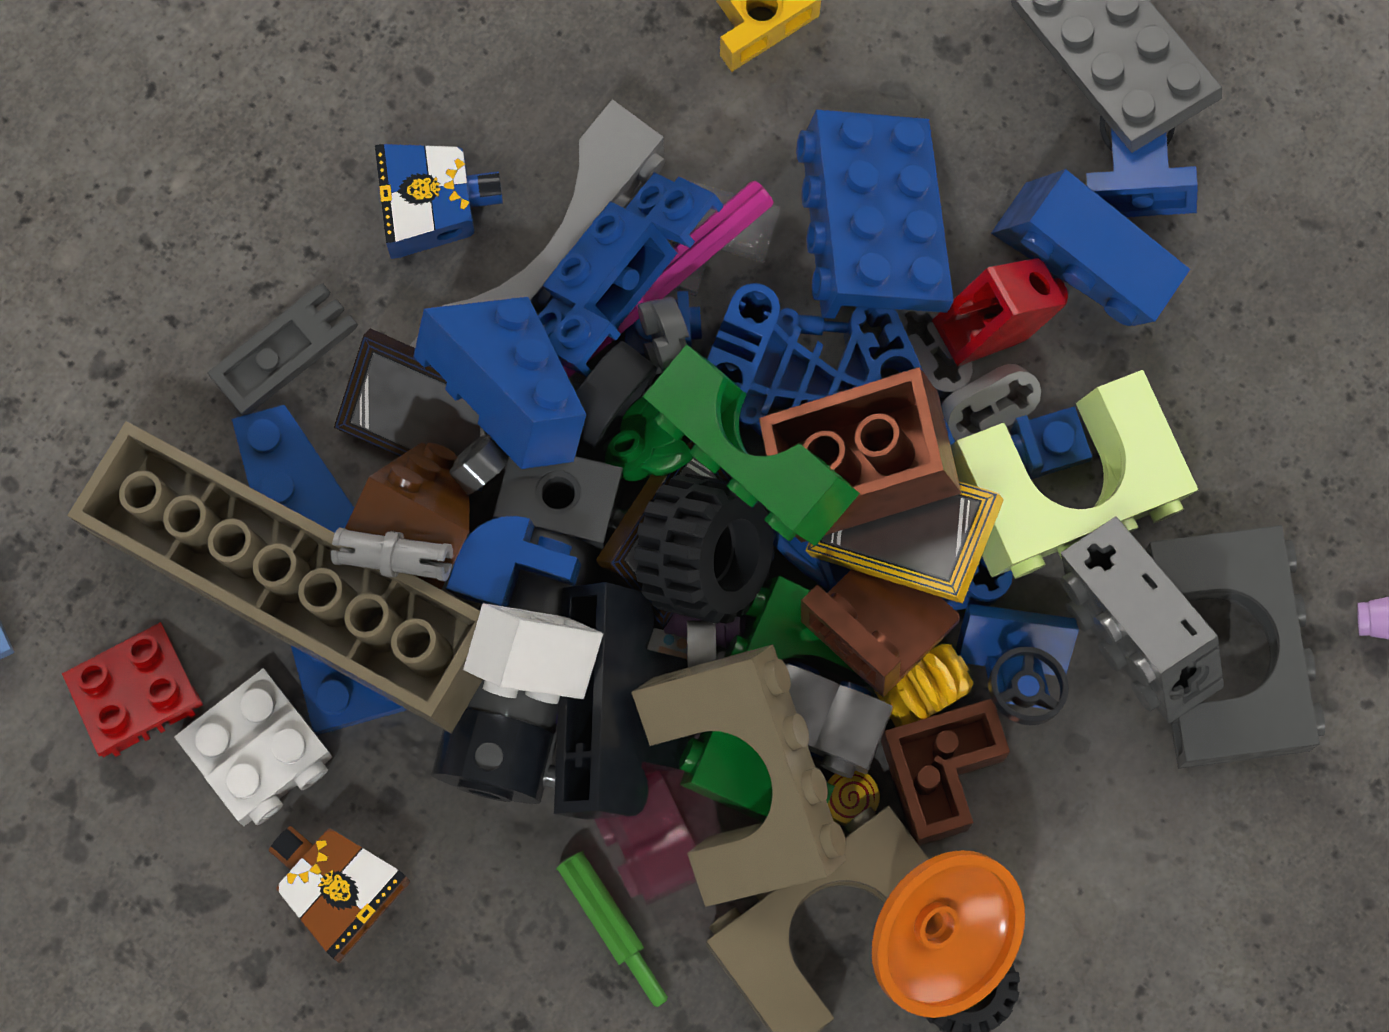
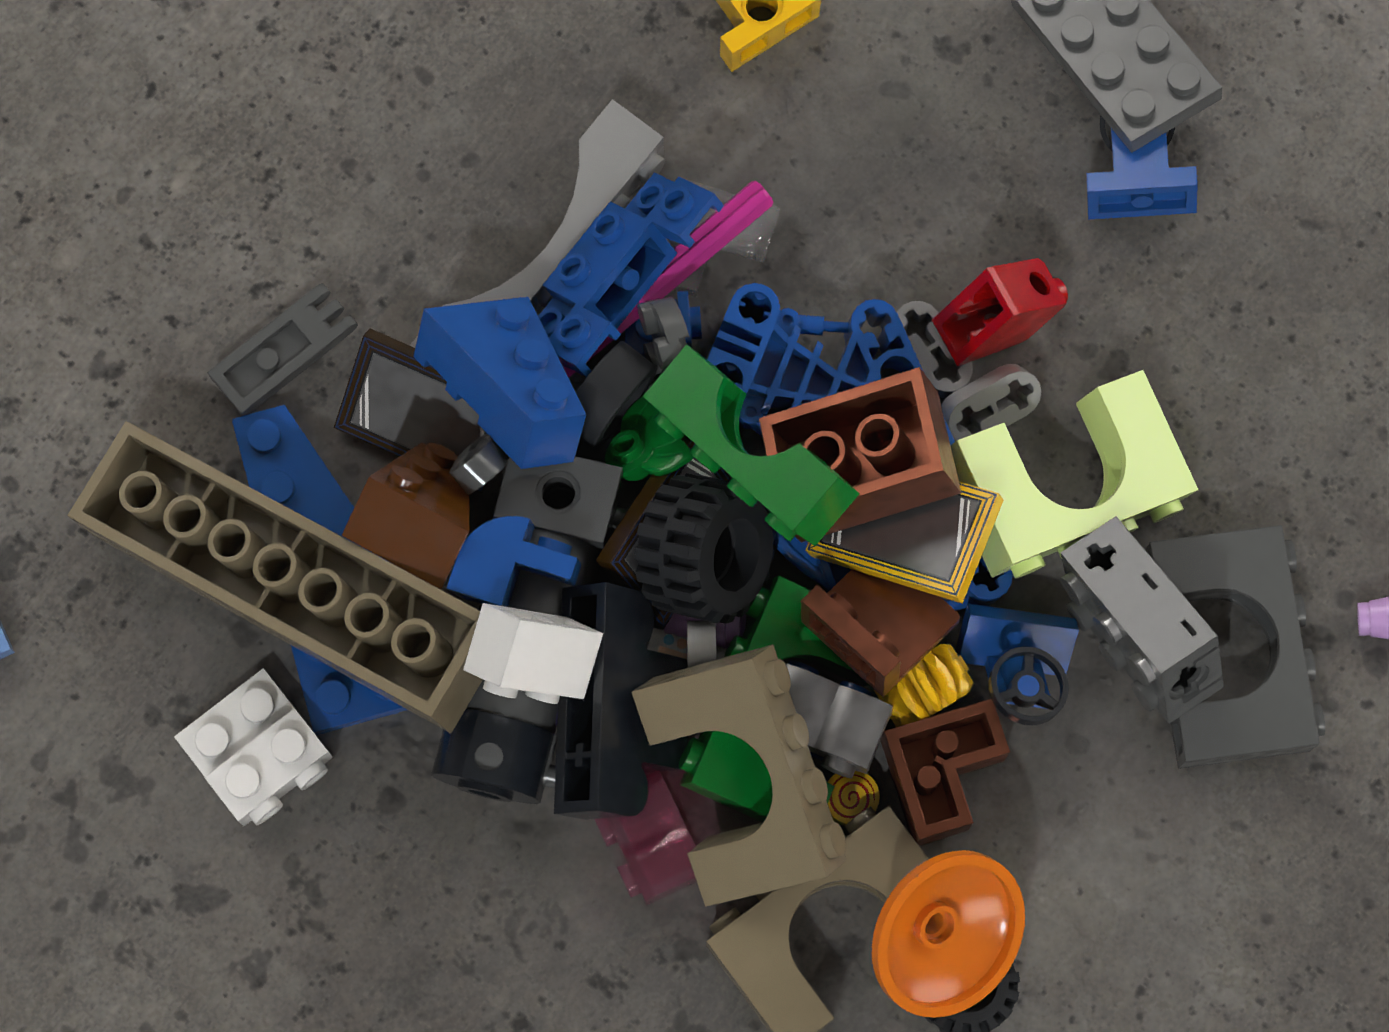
(131, 691): red hinge -> none
(335, 887): torso -> none
(392, 554): light grey pin -> none
(429, 196): torso -> none
(609, 922): bright green axle -> none
(874, 213): blue bracket -> none
(1050, 442): blue bracket -> none
(1092, 247): blue wedge -> none

